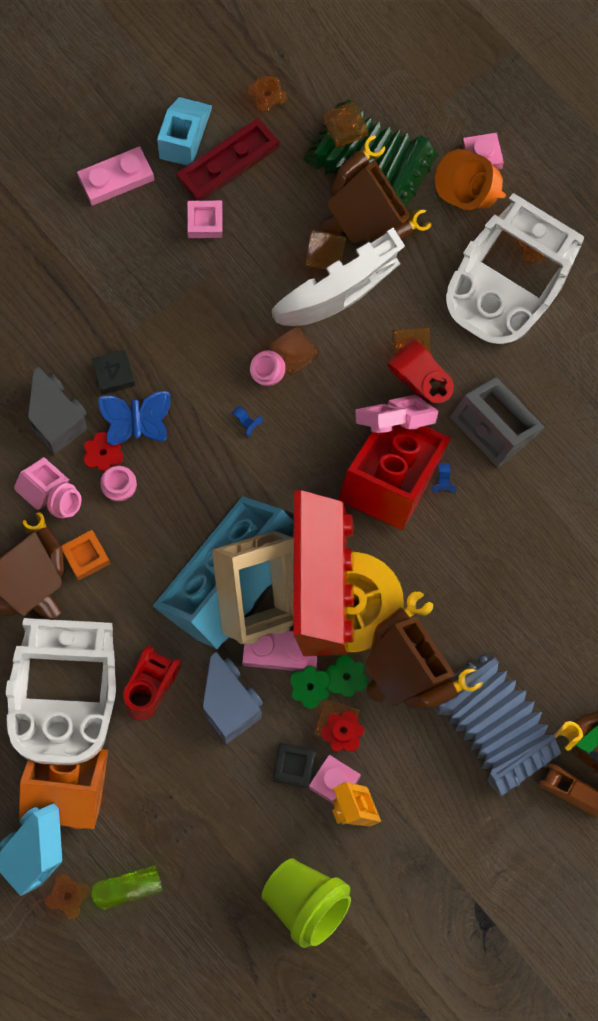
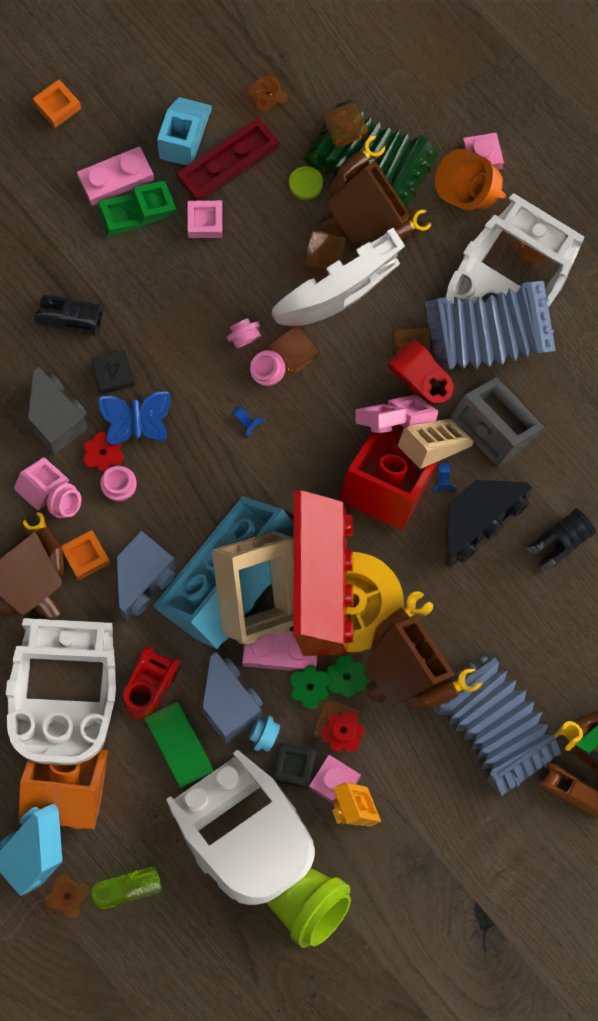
(56, 103): none -> orange plate
(69, 314): none -> black hinge
(133, 211): none -> green slope
(141, 571): none -> sand blue slope
(178, 744): none -> green slope
(244, 333): none -> bright pink plate
(262, 852): none -> white slope
(264, 733): none -> medium azure plate
(306, 183): none -> lime piece
(433, 441): none -> tan slope
(479, 515): none -> black slope
(492, 328): none -> sand blue piece
(565, 536): none -> black hinge

